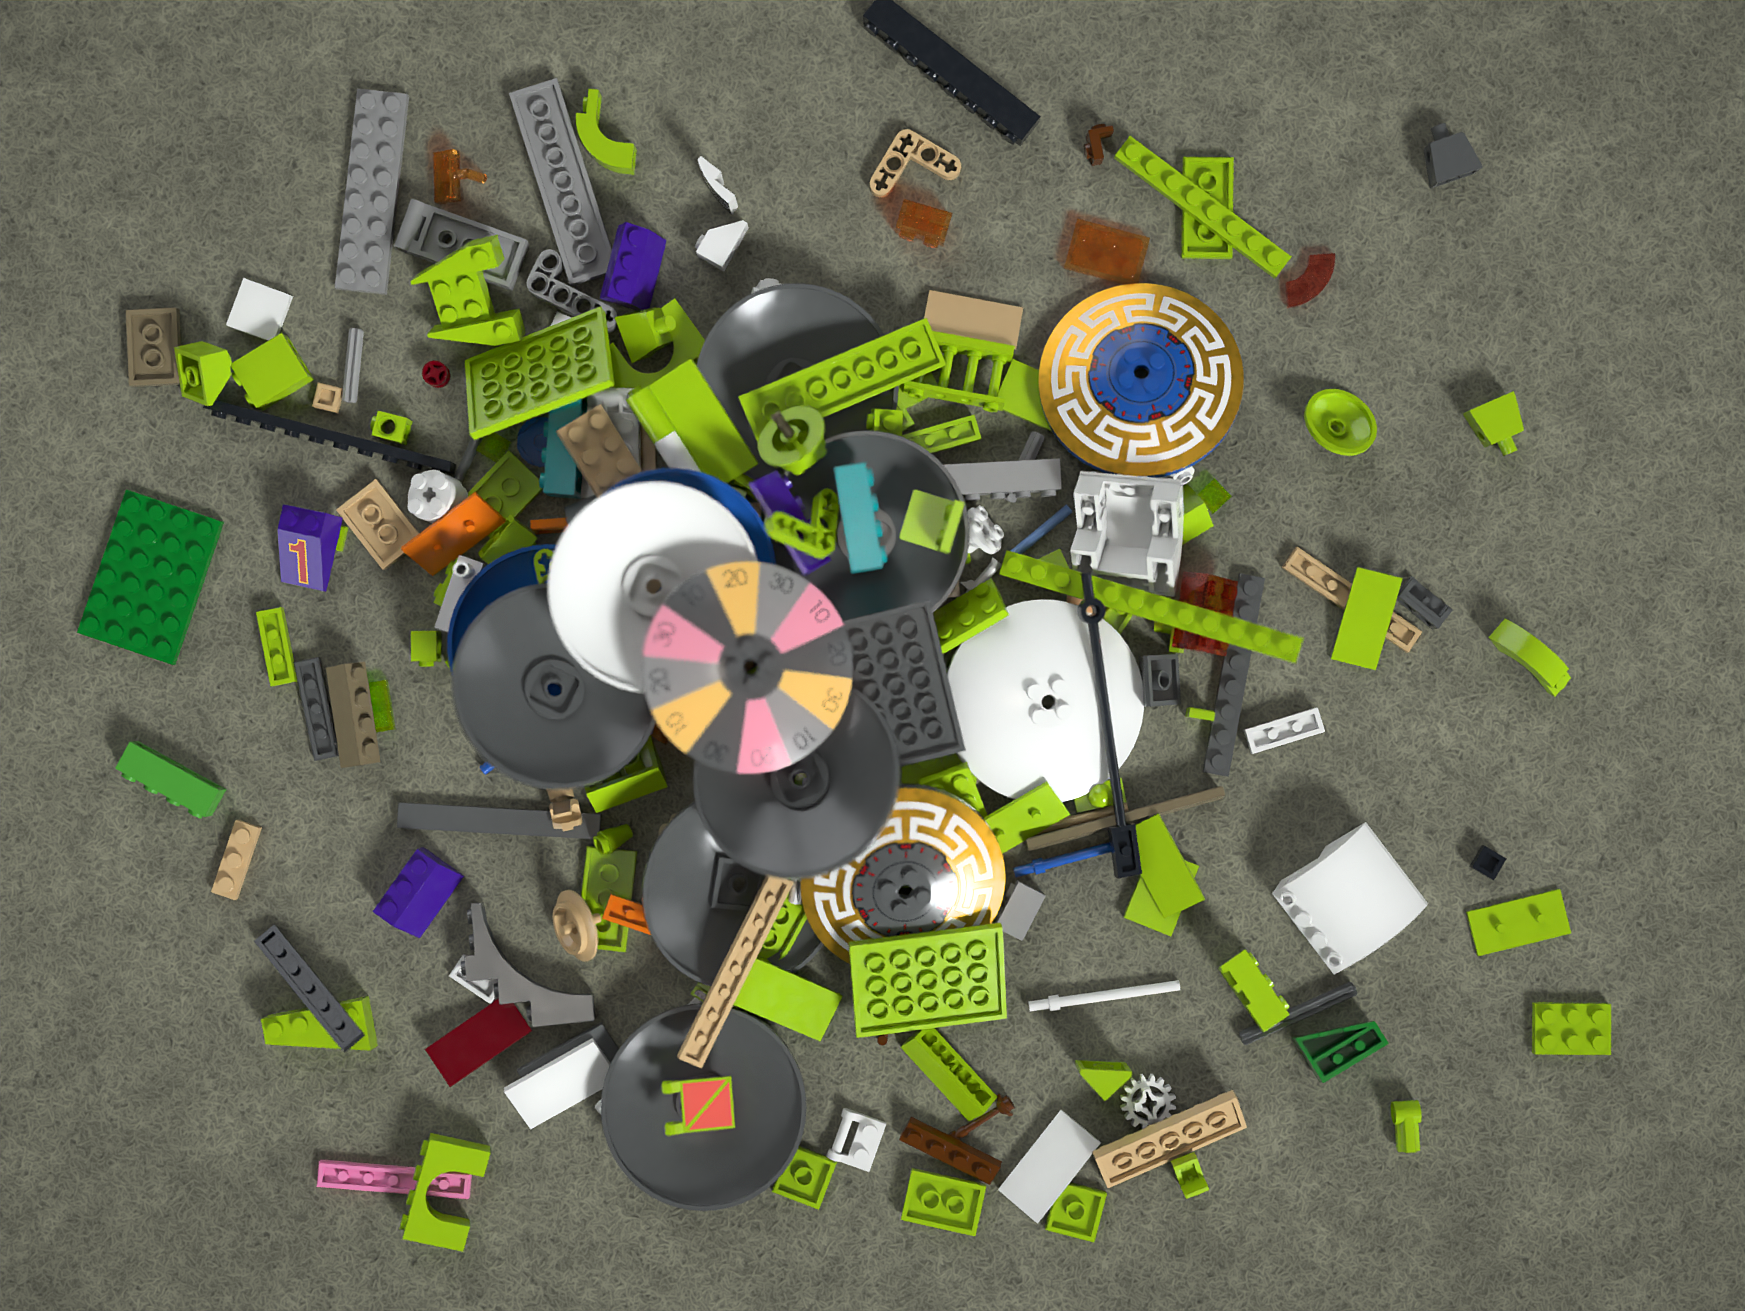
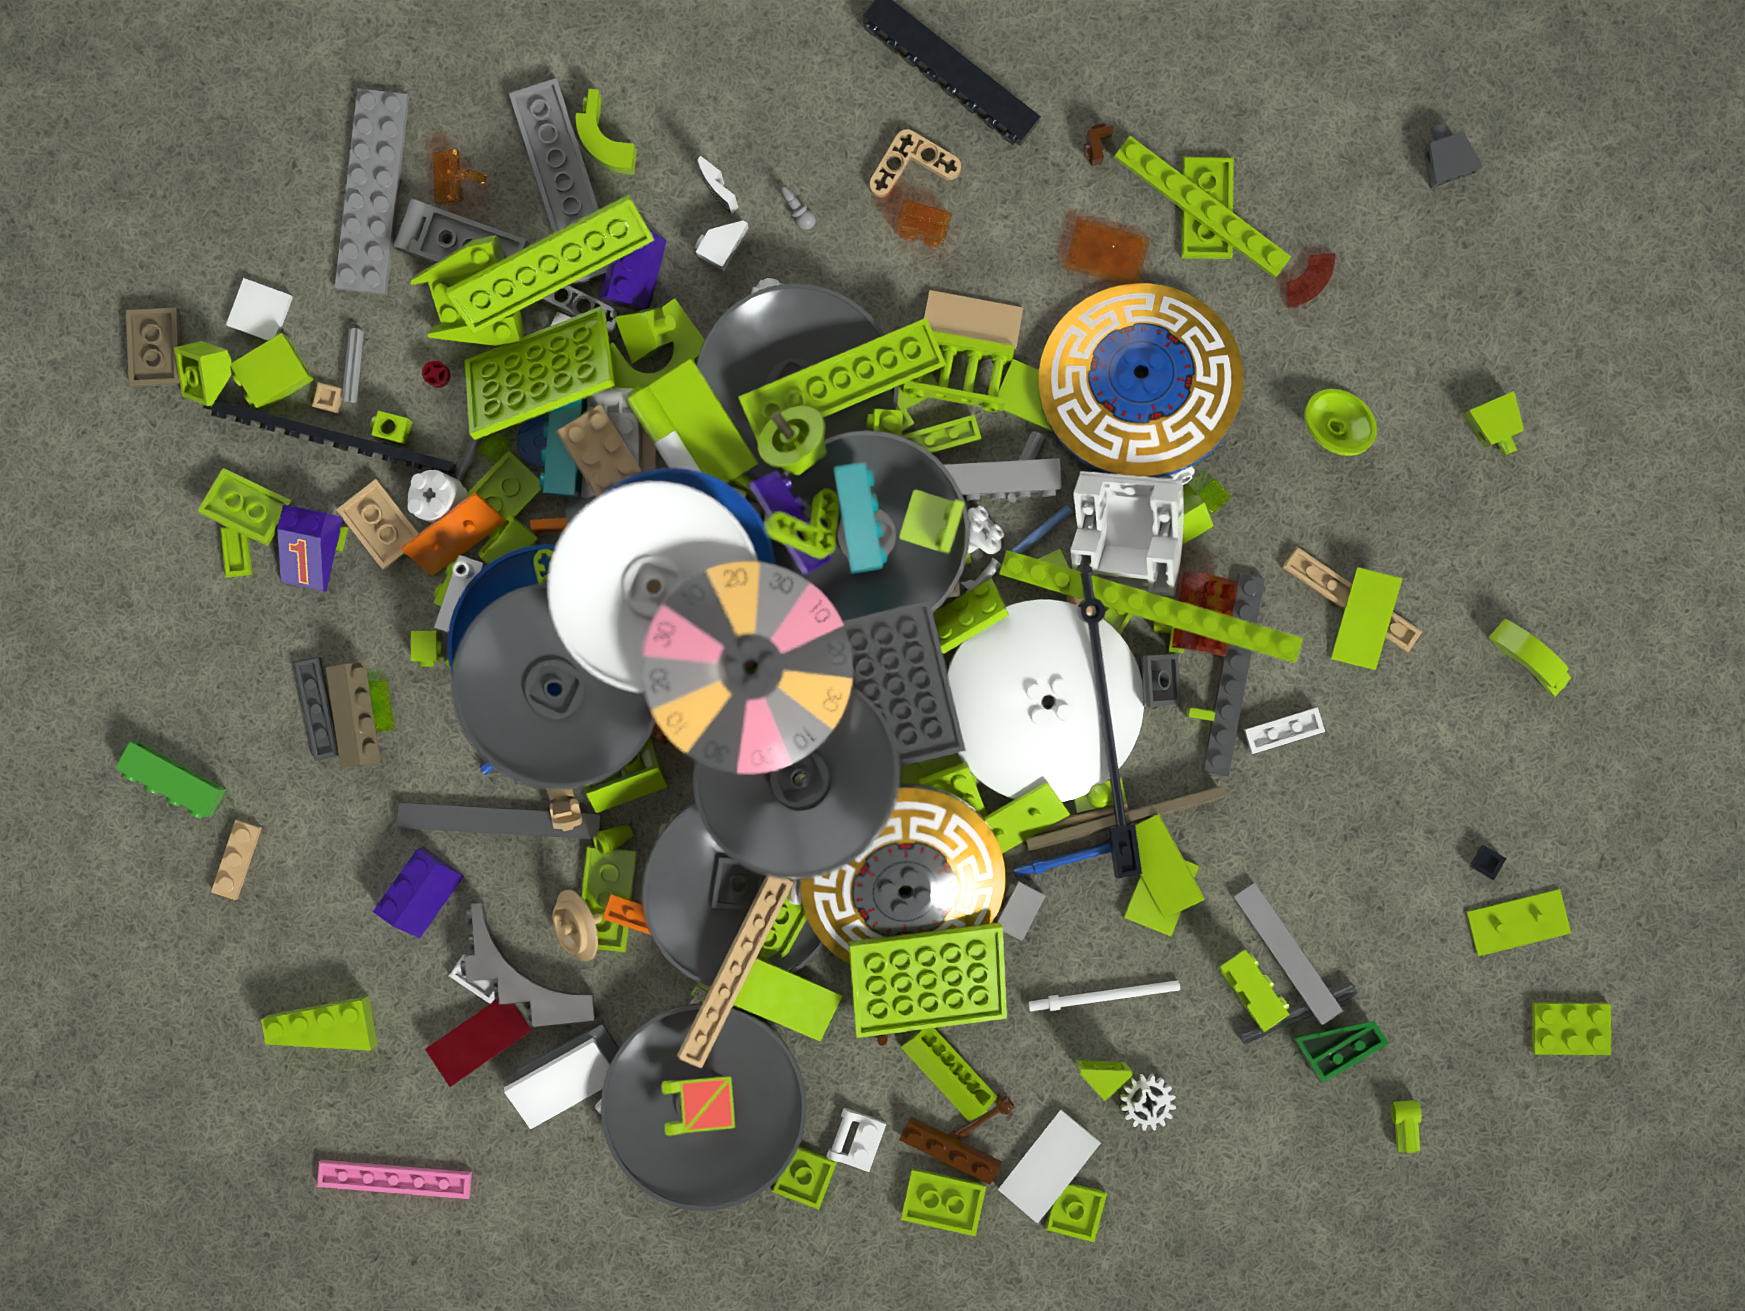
(150, 577): green plate -> none
(235, 553): none -> lime tile
(244, 506): none -> lime plate
(276, 646): lime plate -> none
(309, 988): black plate -> none
(441, 1155): lime arch -> none
(550, 264): none -> lime plate
(804, 218): none -> light grey bar
(1169, 1139): tan plate -> none
(1189, 1175): lime bracket -> none
(1287, 953): none -> light grey tile
(1350, 898): white slope -> none
(1423, 603): dark grey hinge -> none

